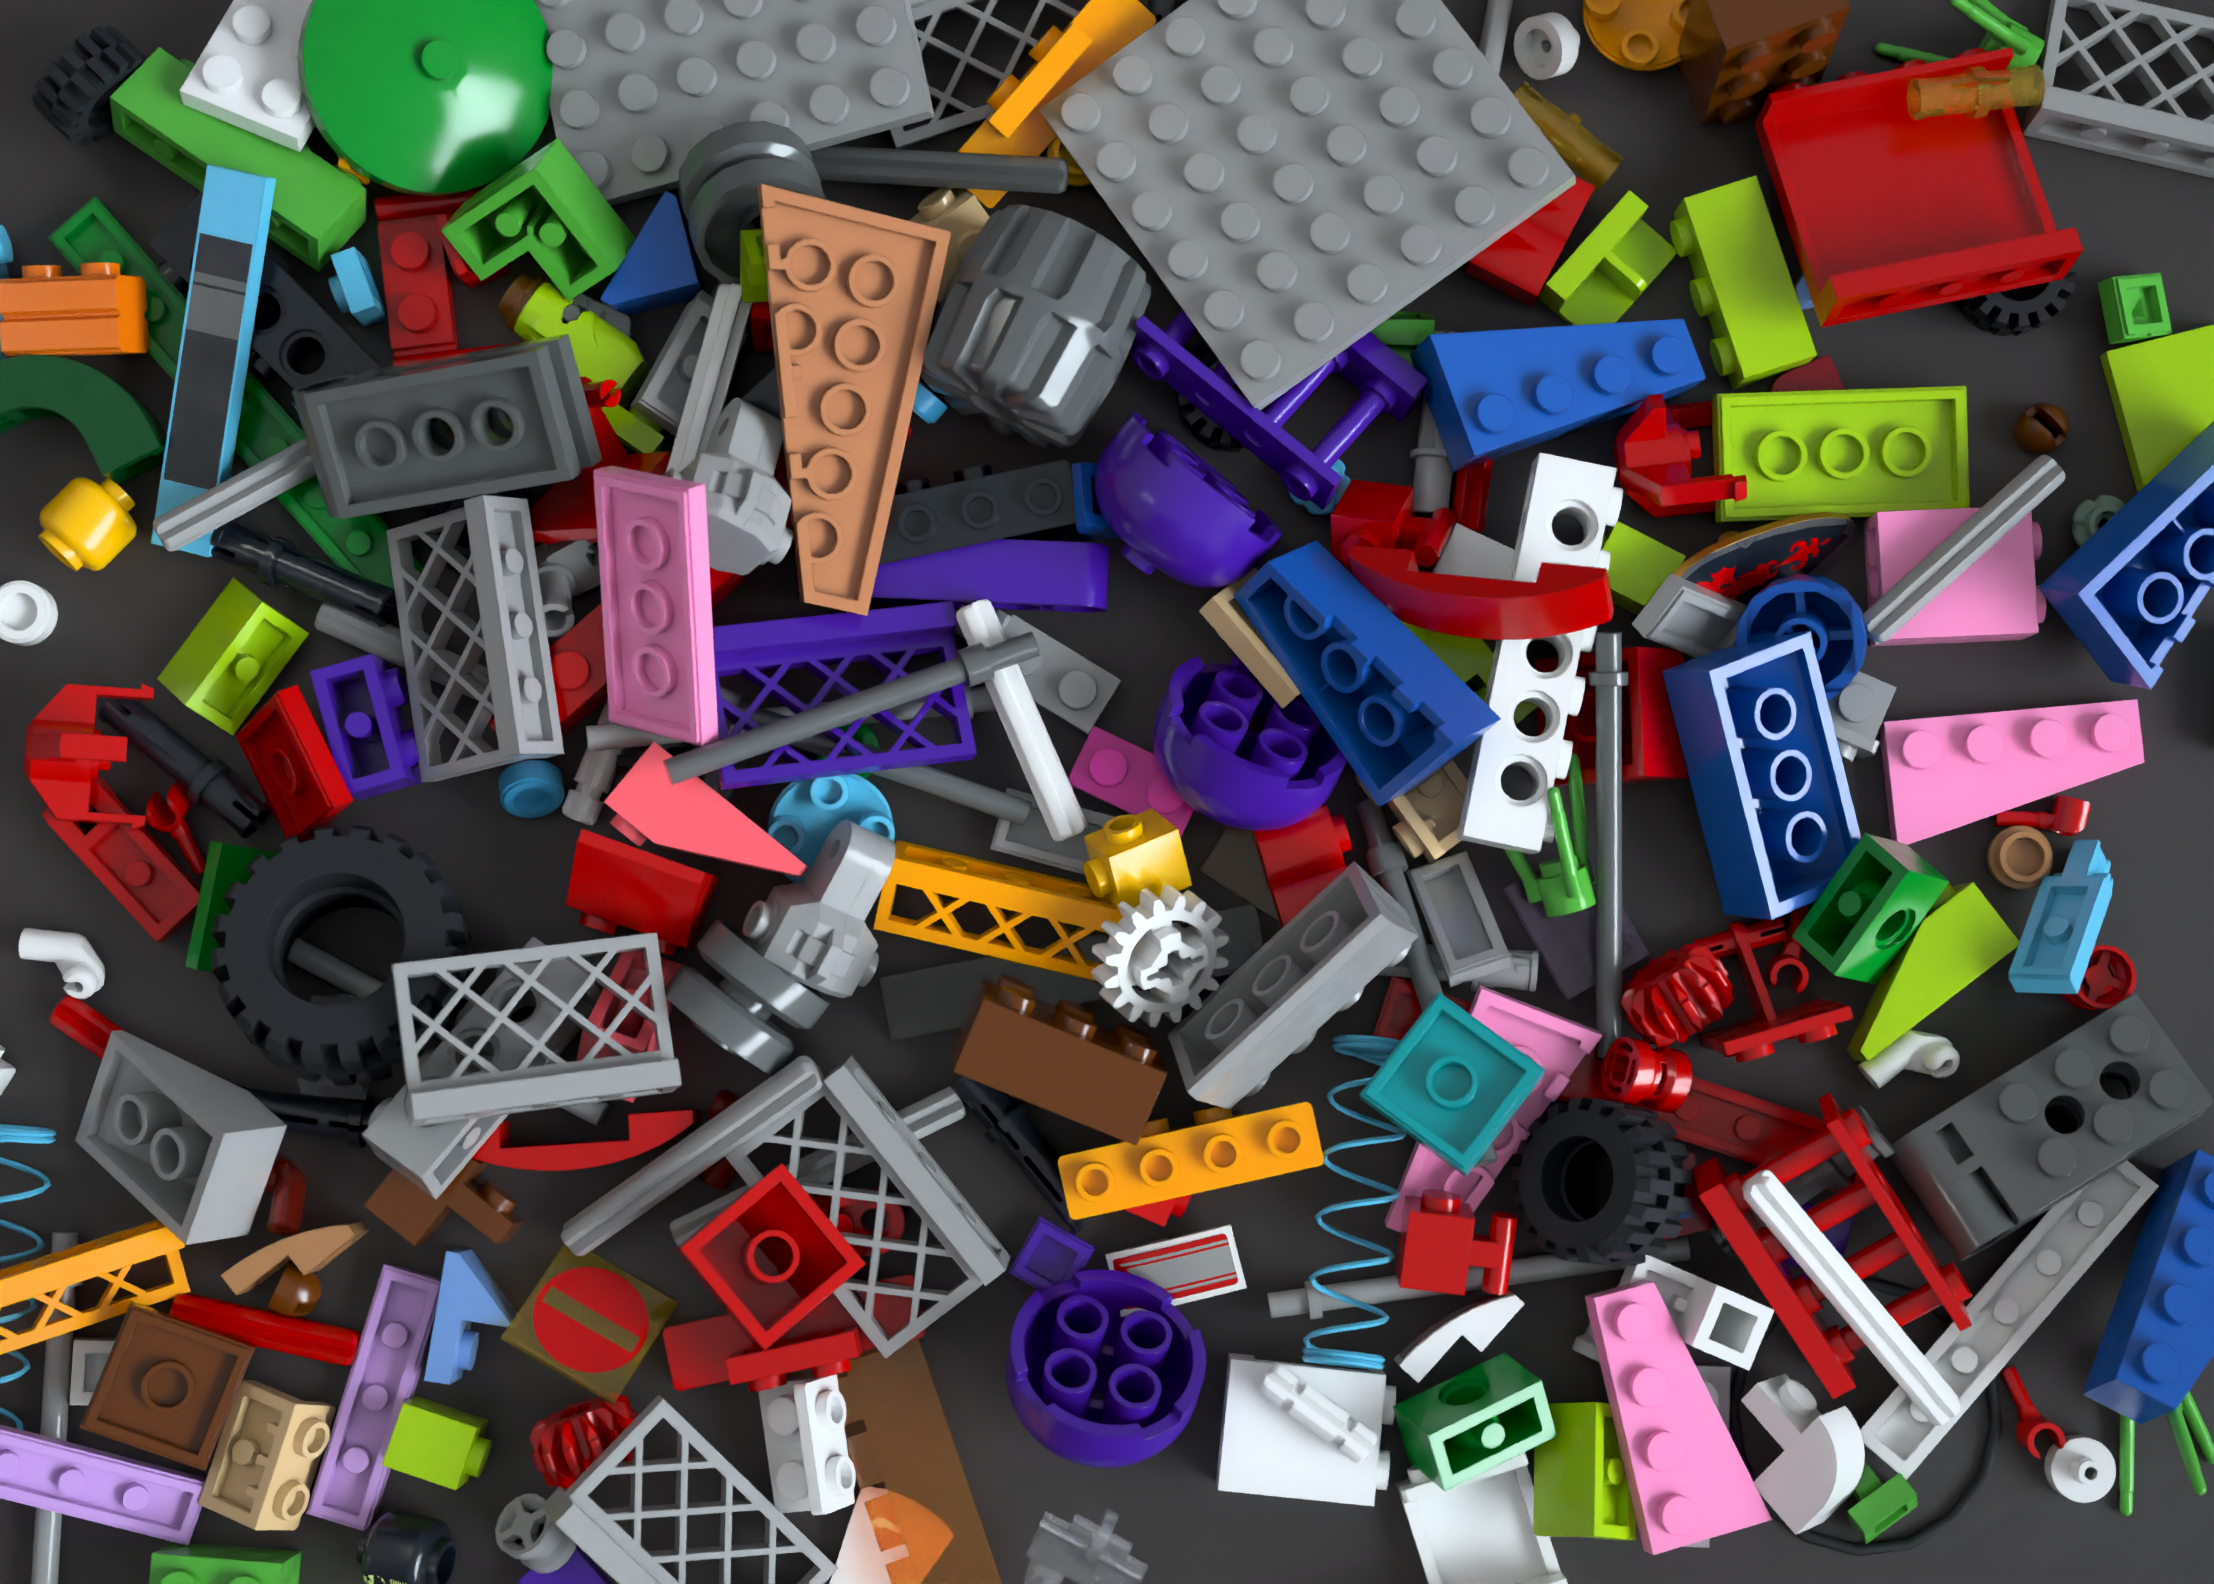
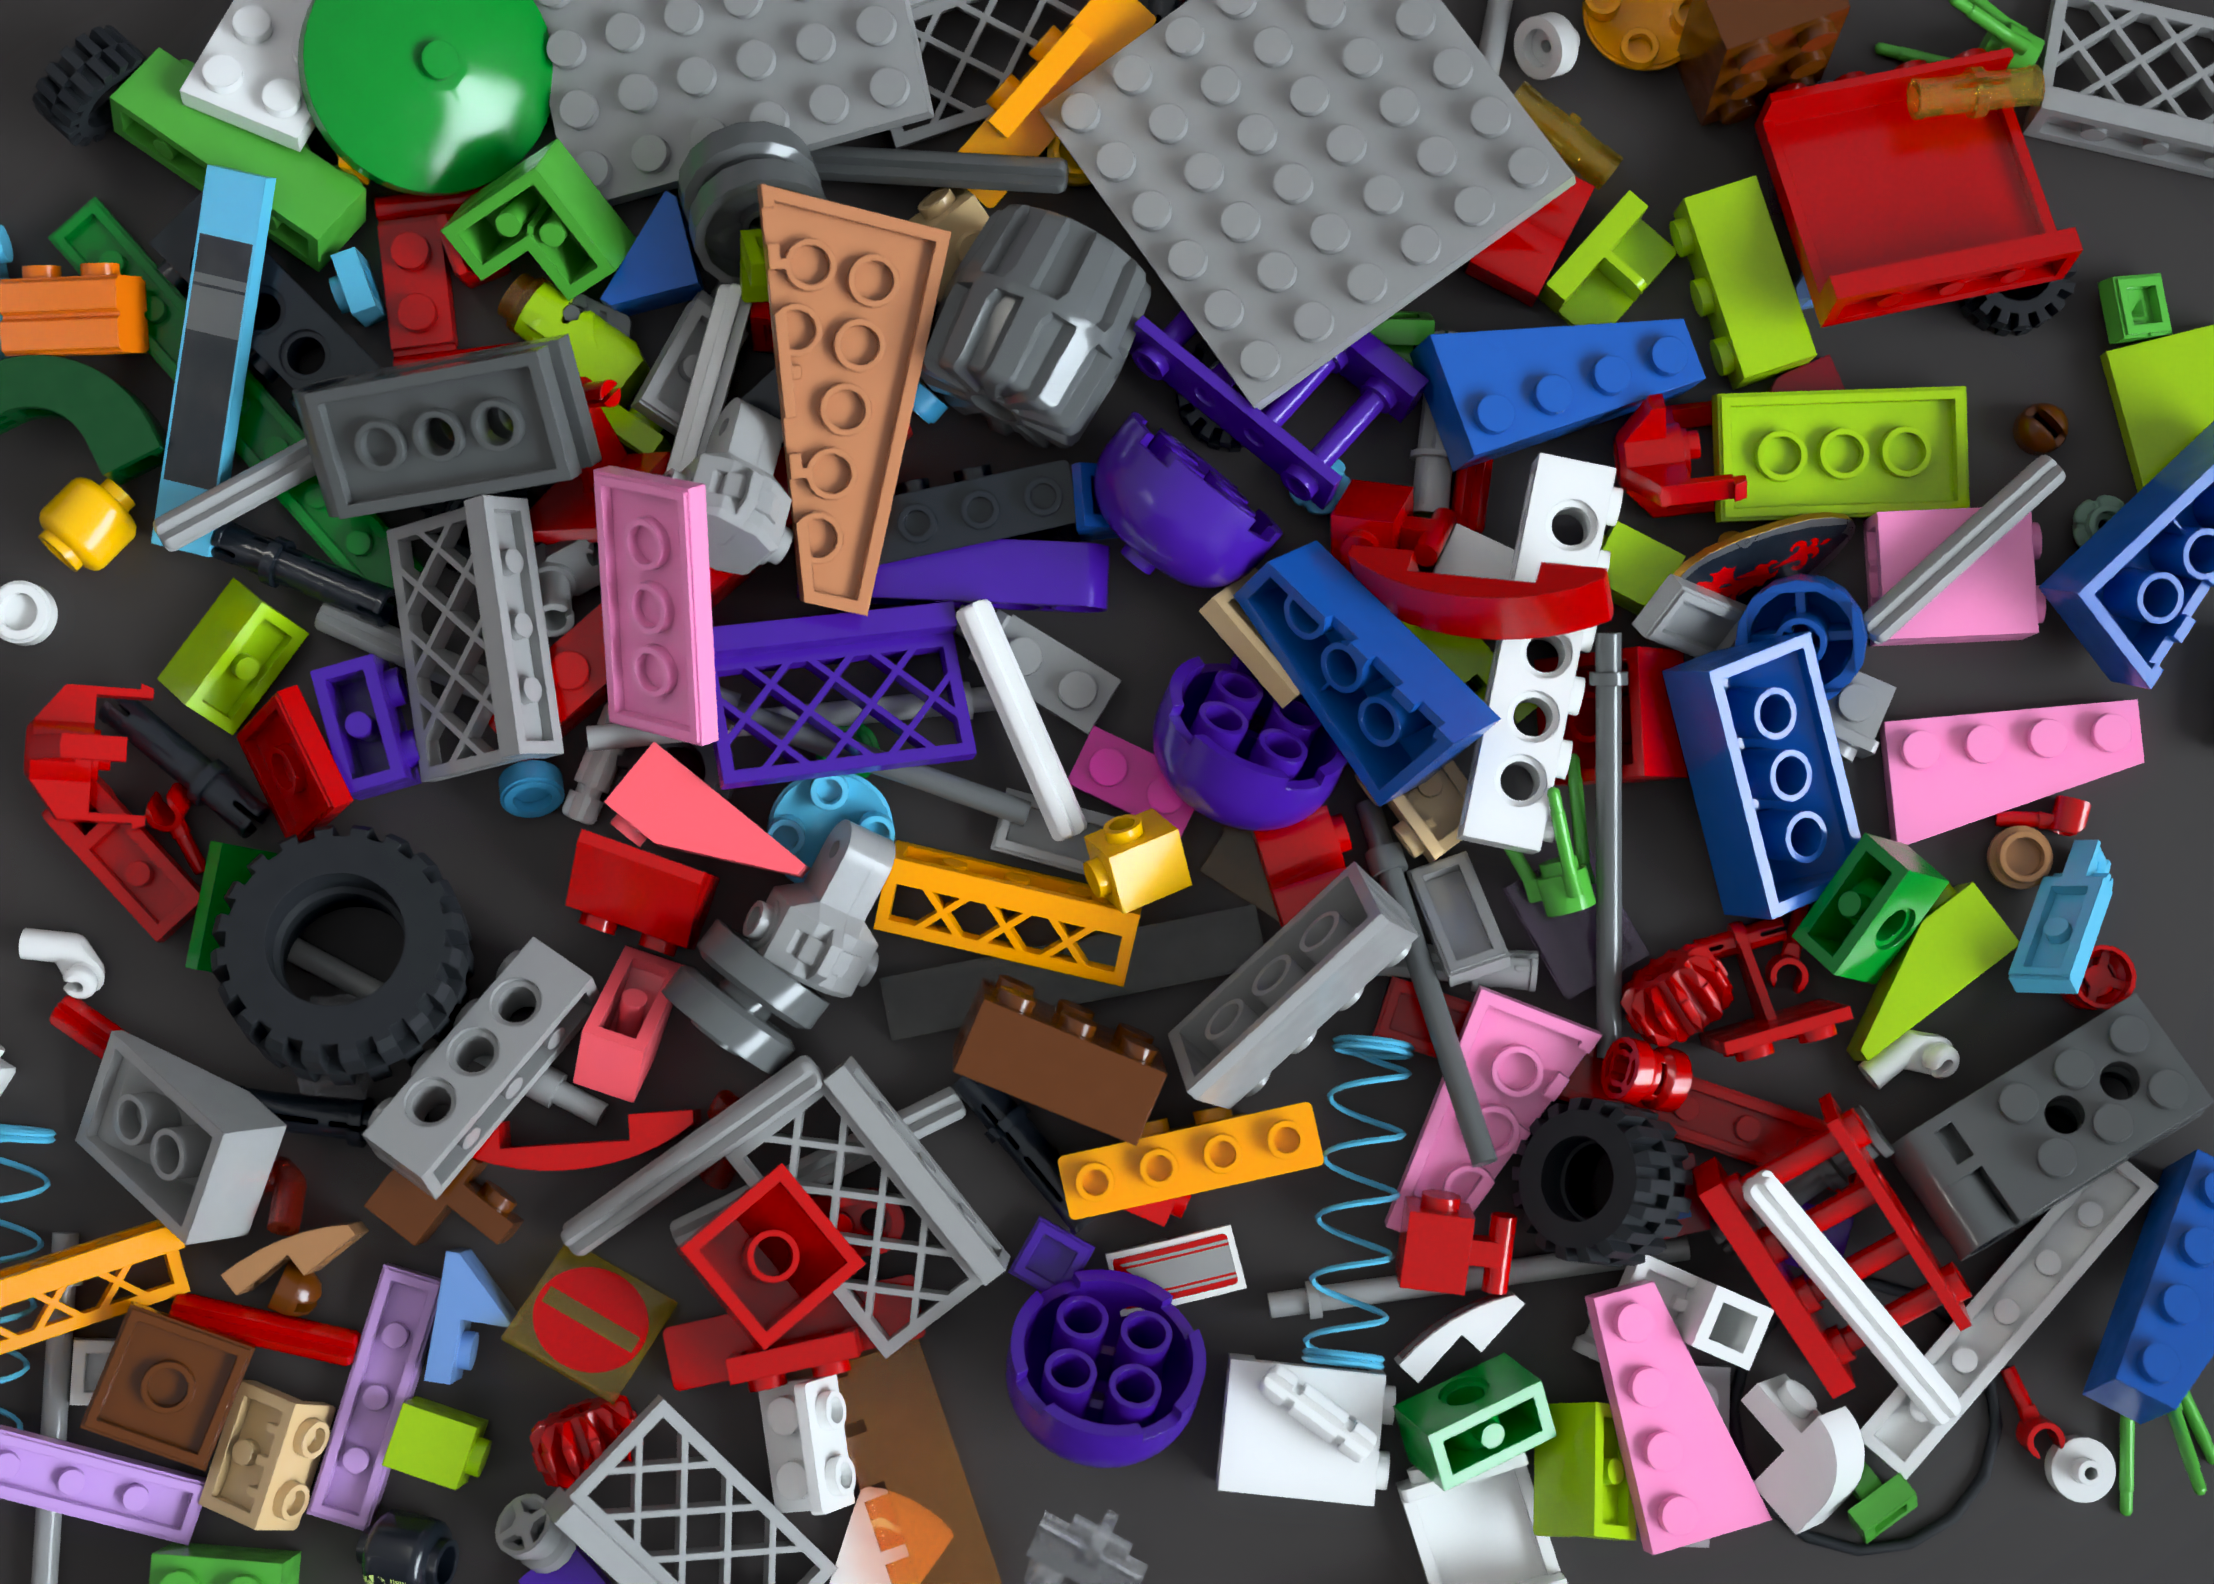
(545, 1085): light grey fence -> none
(972, 665): dark grey bar -> none
(1160, 955): white gear -> none
(1452, 1084): teal tile -> none

